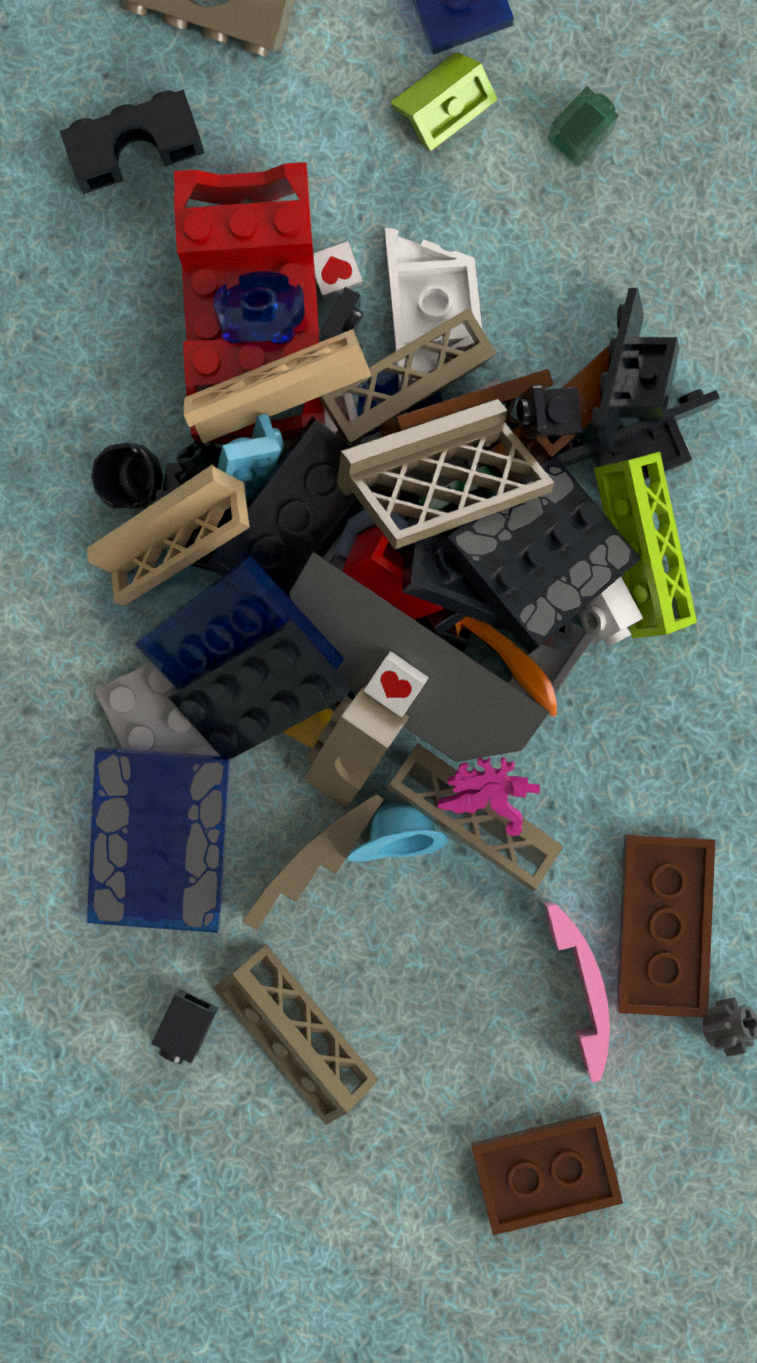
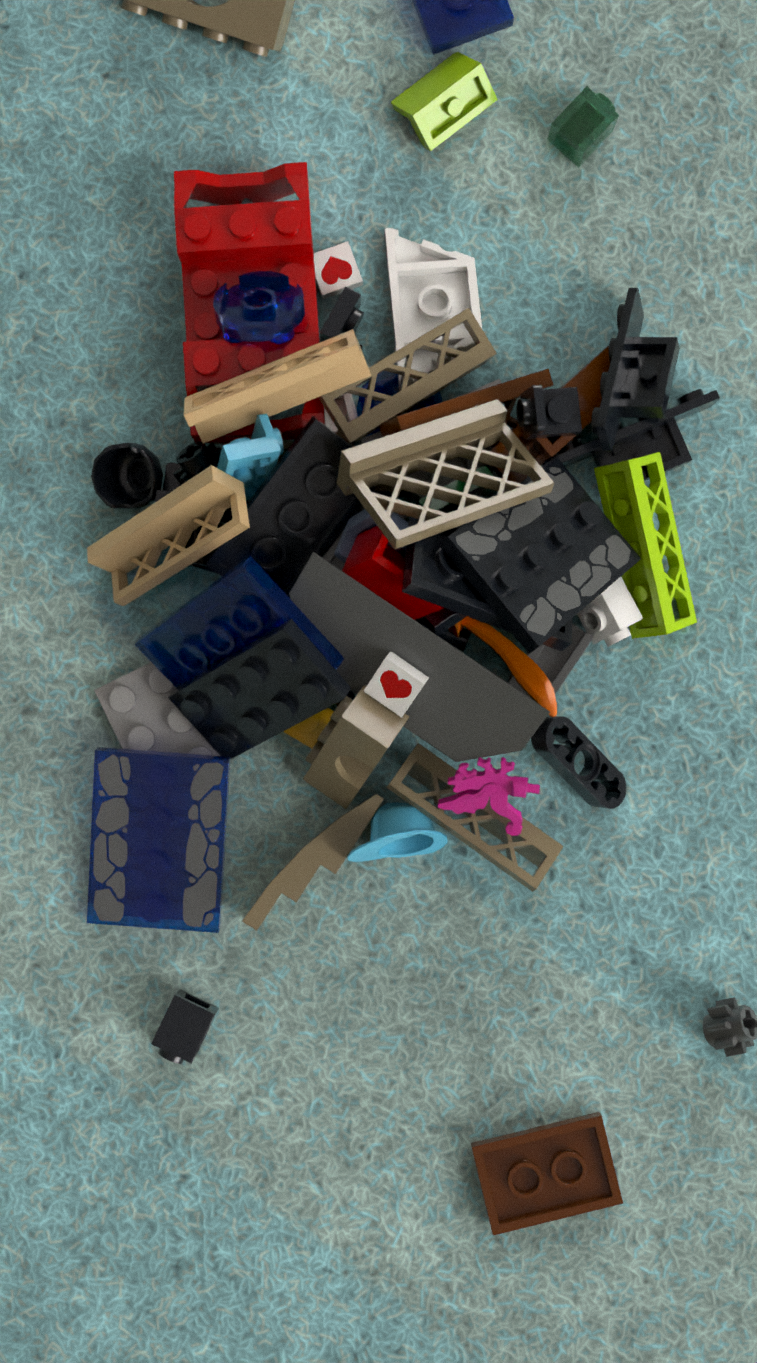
(97, 143): black arch -> none
(287, 1045): dark tan fence -> none
(594, 1040): bright pink slope -> none
(596, 764): none -> black beam
(665, 926): reddish brown plate -> none

